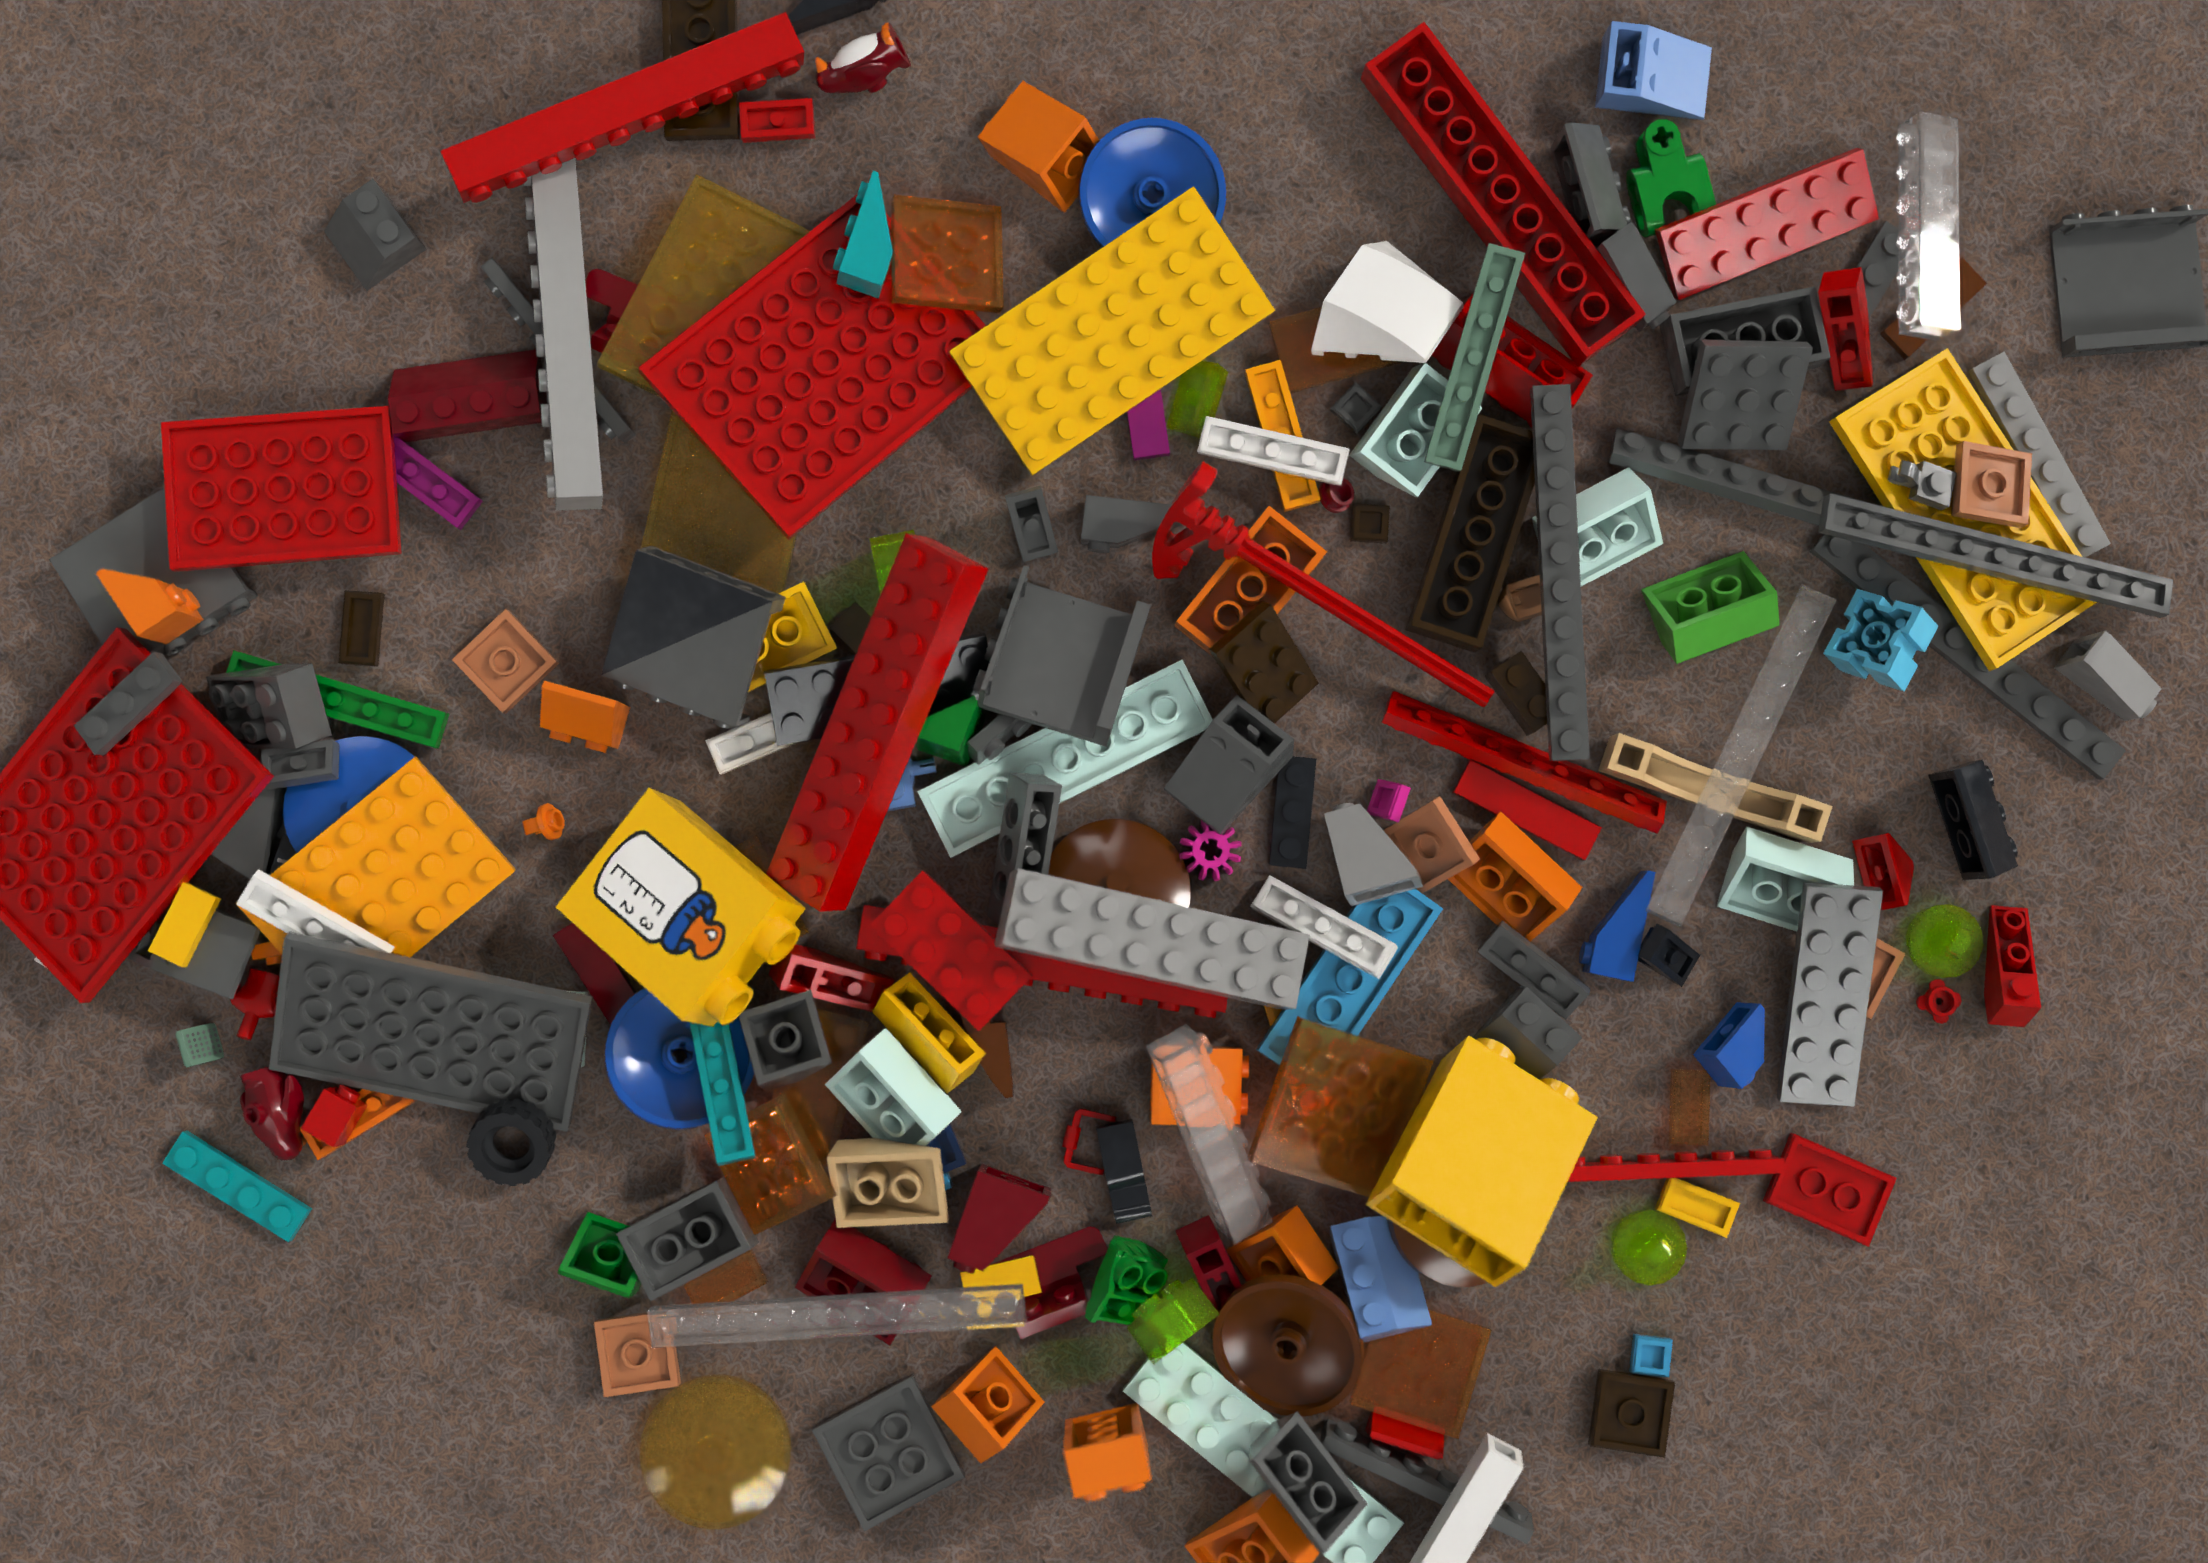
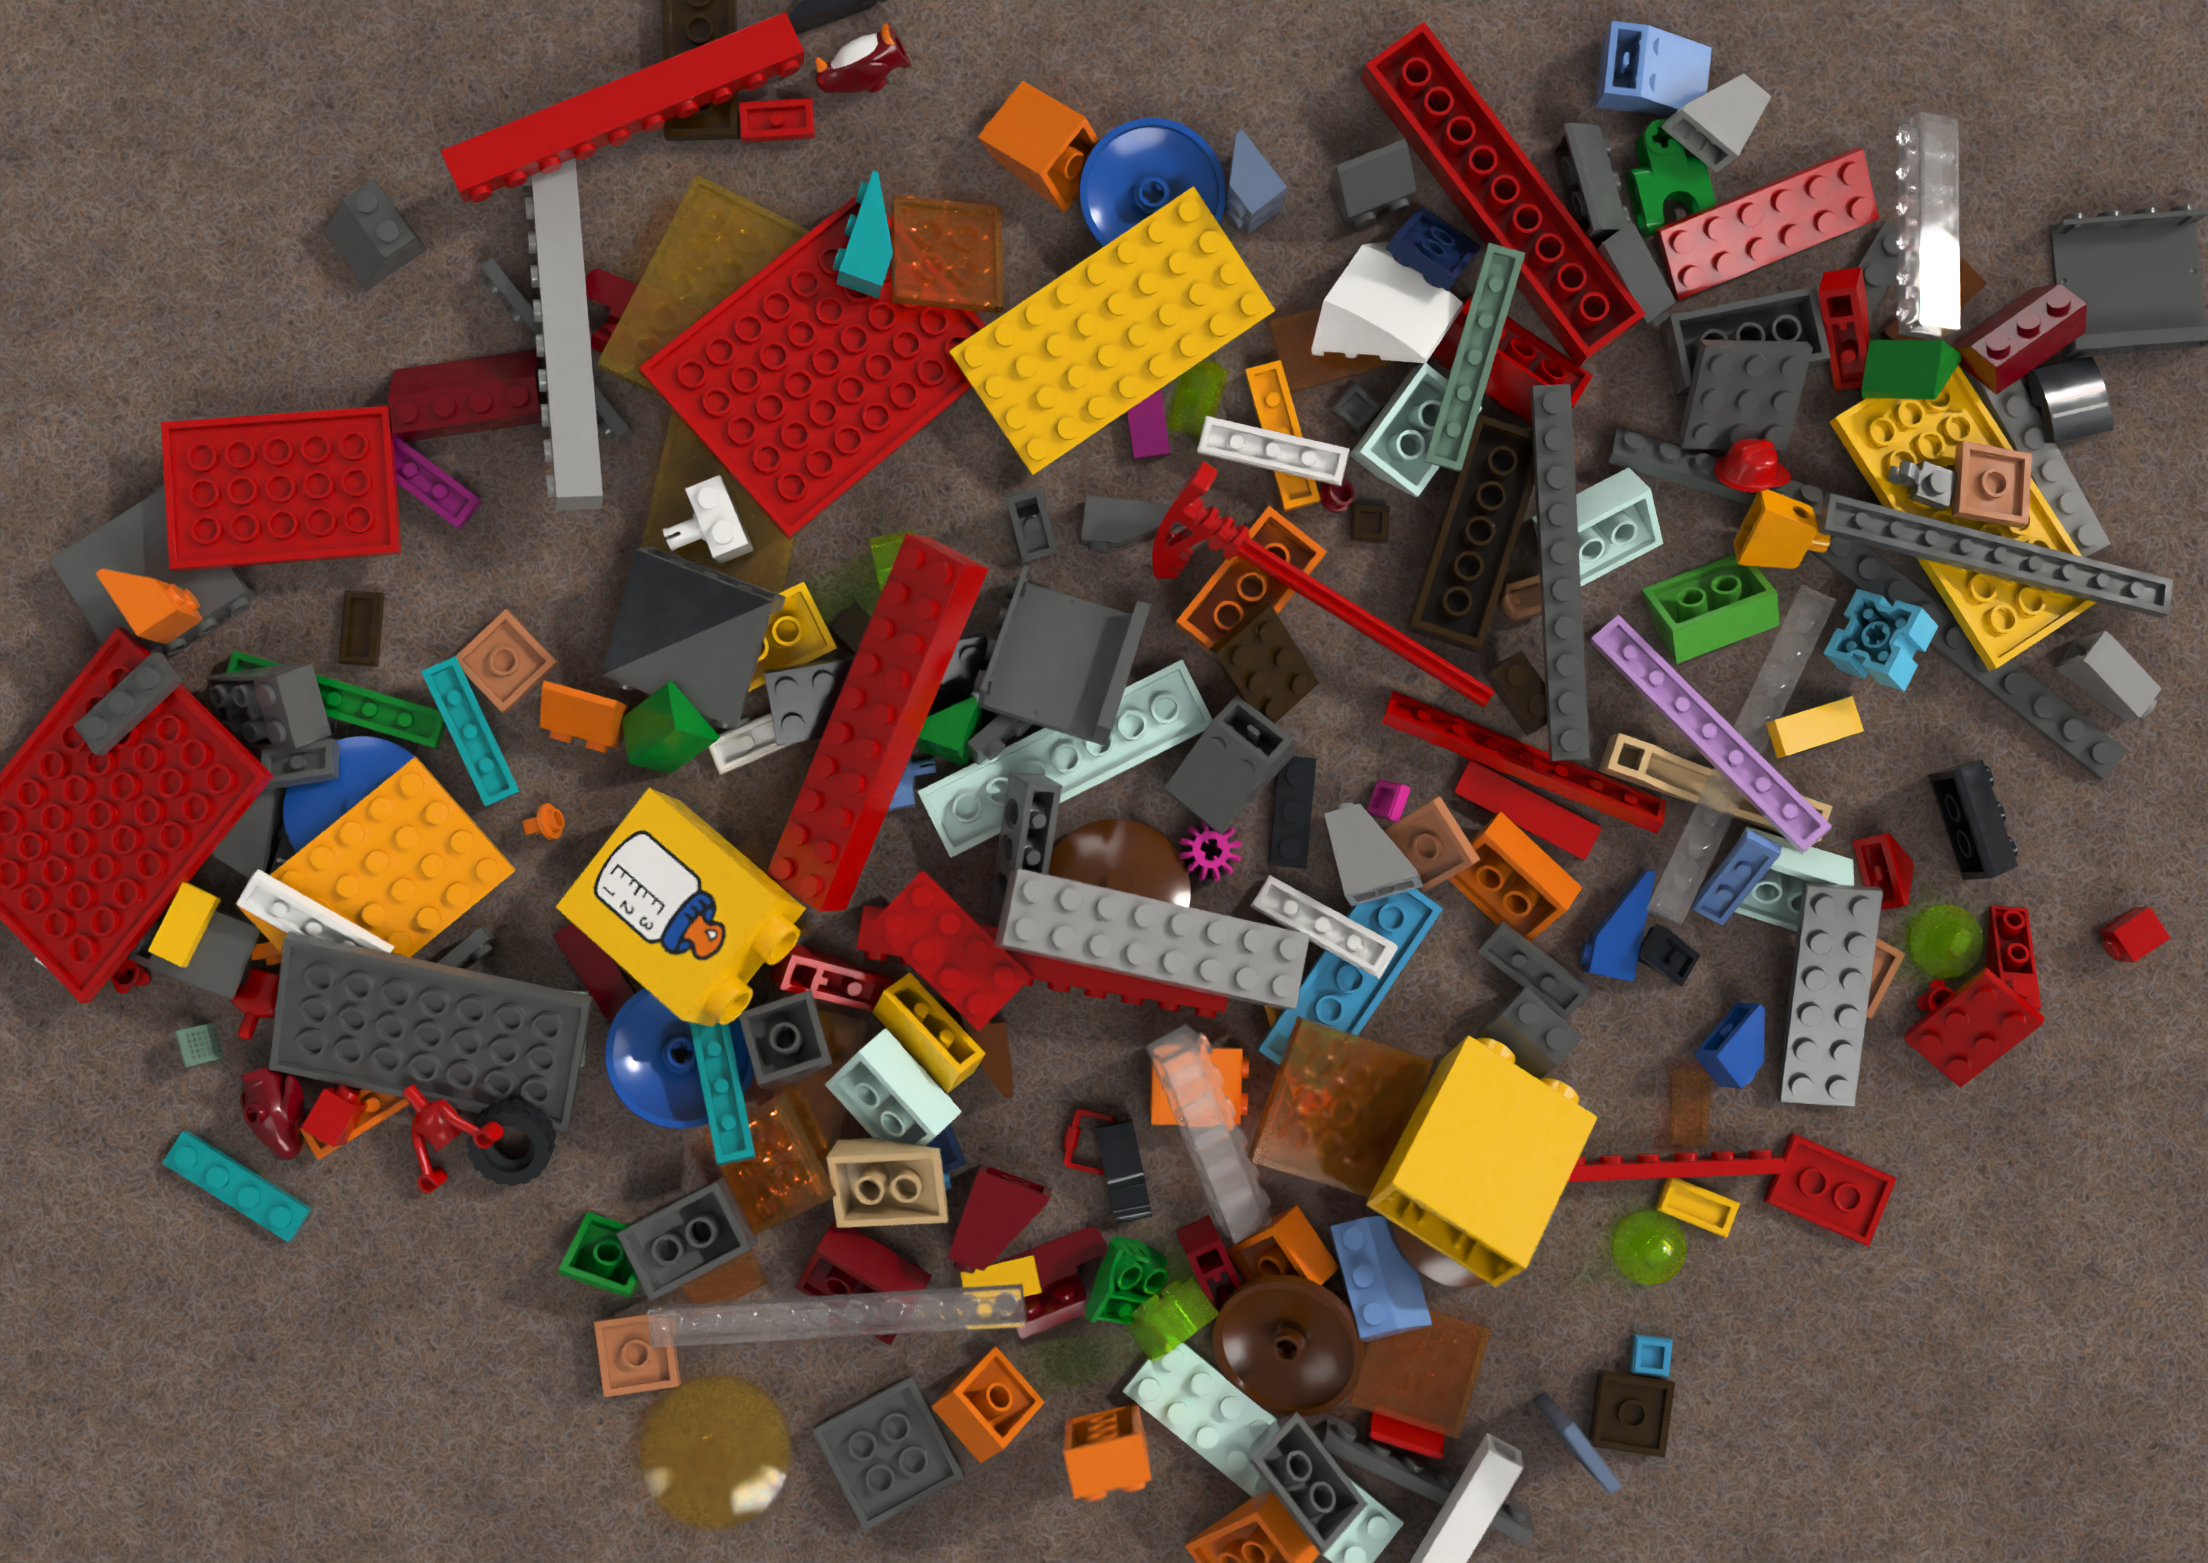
(123, 982): none -> red plate
(440, 1125): none -> red piece
(470, 731): none -> teal plate
(472, 948): none -> dark grey plate
(665, 731): none -> green slope
(714, 521): none -> white brick
(1253, 187): none -> sand blue slope
(1373, 185): none -> dark grey slope
(1433, 248): none -> dark blue plate
(1577, 1443): none -> sand blue tile
(1711, 734): none -> lavender plate
(1719, 121): none -> light grey slope
(1736, 877): none -> medium blue tile
(1751, 466): none -> red piece
(1778, 532): none -> light orange torso
(1814, 727): none -> yellow tile
(1908, 368): none -> green slope
(1973, 1027): none -> red plate
(2022, 336): none -> dark red slope
(2071, 399): none -> black slope
(2133, 935): none -> red brick

